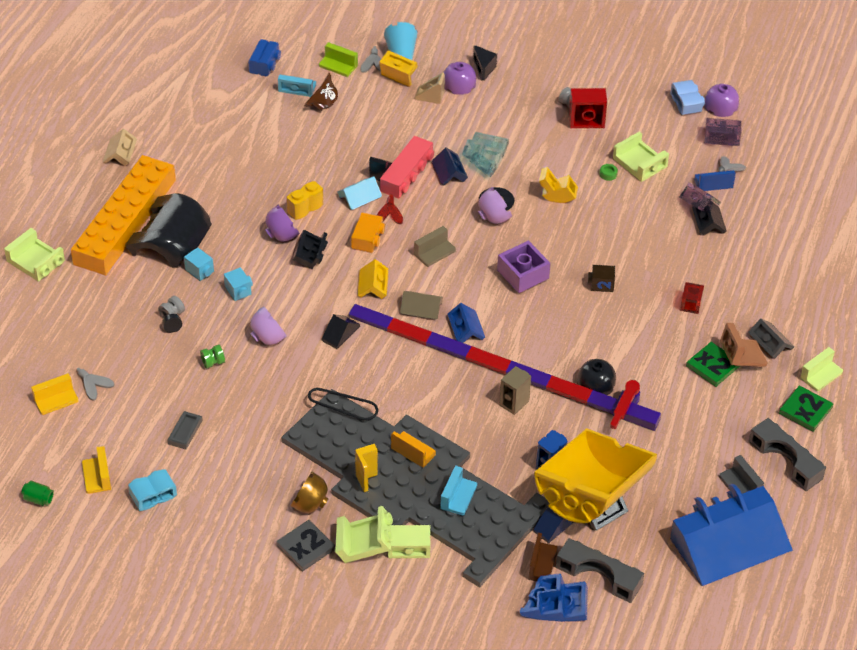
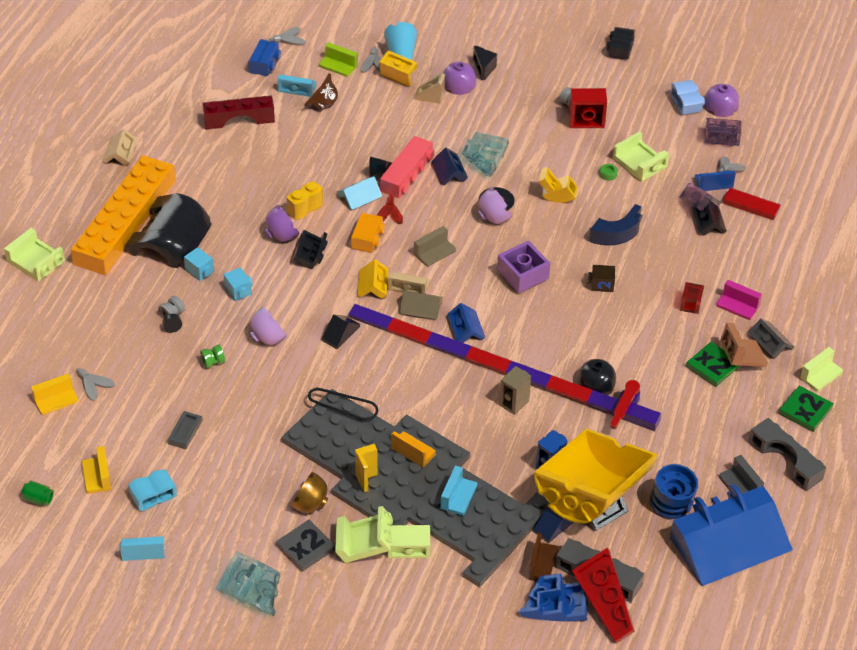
(142, 548): none -> medium azure panel
(219, 112): none -> dark red arch
(251, 582): none -> clear light blue slope
(289, 37): none -> light grey piece
(403, 282): none -> tan panel
(604, 590): none -> red wing
(616, 232): none -> dark blue arch
(621, 42): none -> black brick
(673, 491): none -> blue wheel
(739, 300): none -> dark pink panel
(751, 203): none -> red tile

